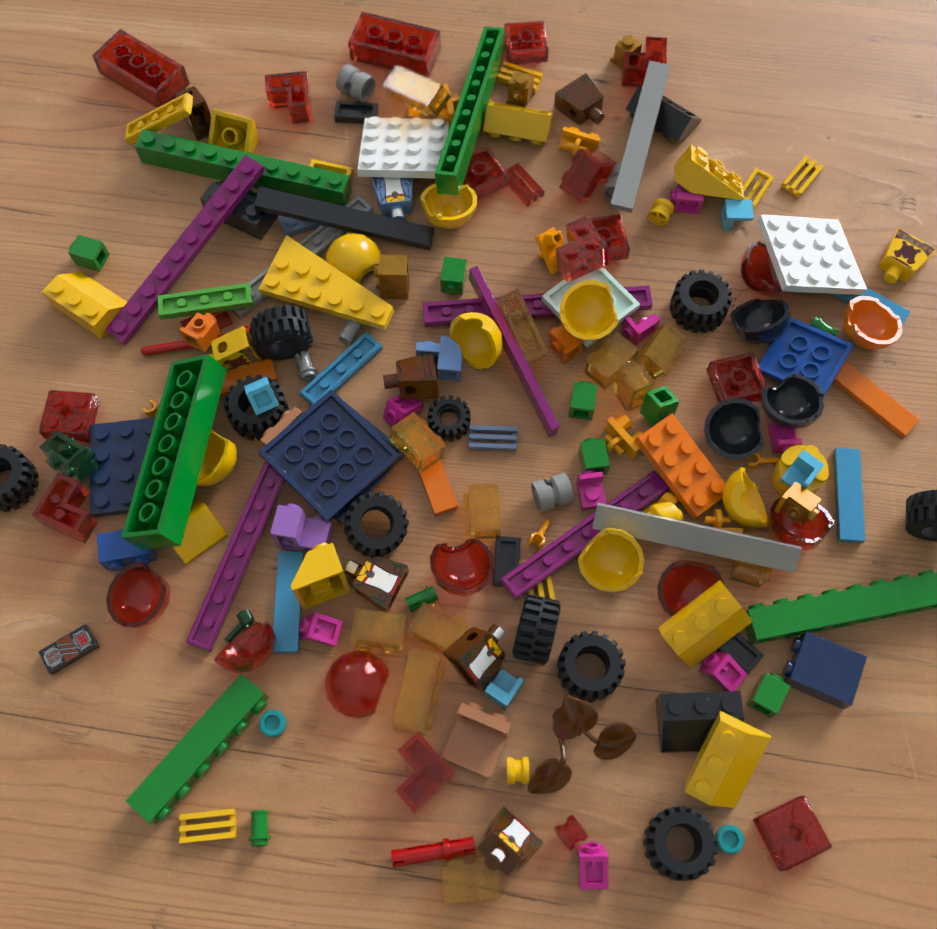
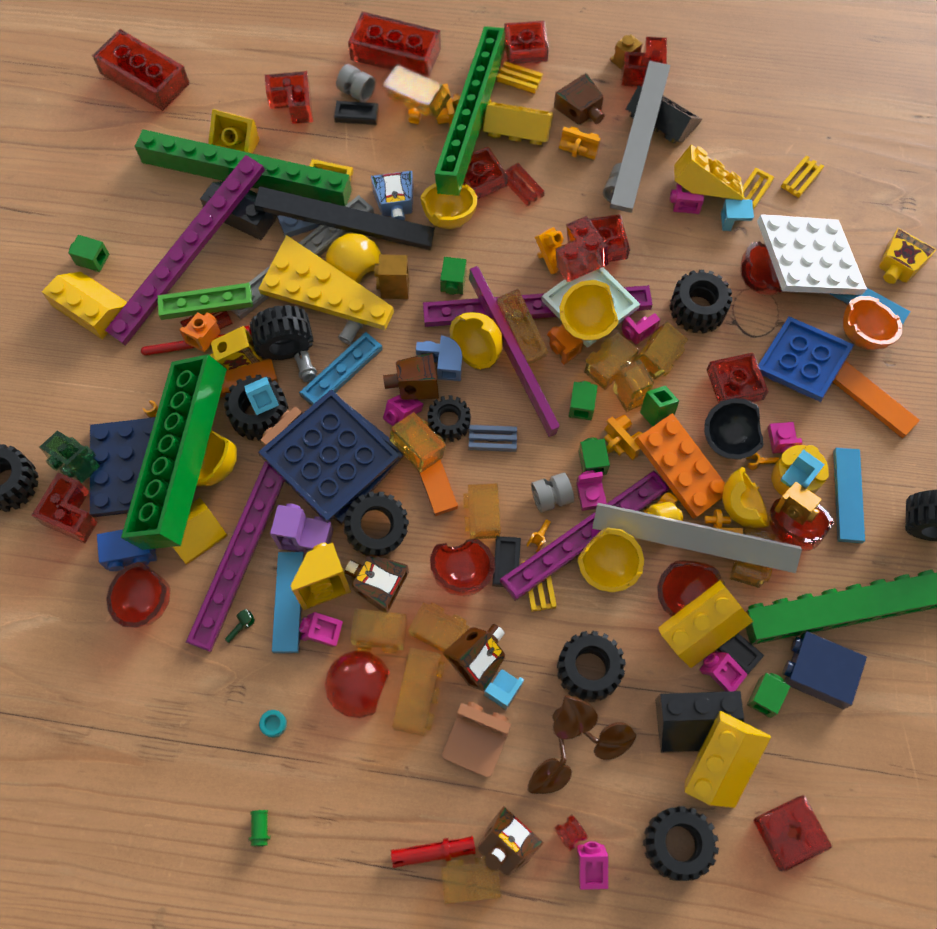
(62, 404): clear red brick -> none
(68, 649): tile -> none
(160, 117): yellow tile -> none
(197, 750): green brick -> none
(199, 108): reddish brown torso -> none
(210, 837): yellow tile -> none
(248, 649): clear red cylinder -> none
(401, 147): white plate -> none
(427, 595): green pin -> none
(429, 773): clear red brick -> none
(517, 770): yellow wheel -> none
(520, 89): pearl gold brick -> none
(536, 629): black tyre -> none
(586, 171): clear red brick -> none
(661, 211): yellow wheel -> none
(730, 839): teal tile -> none
(761, 320): black cylinder -> none
(793, 403): black cylinder -> none
(820, 324): green pin -> none

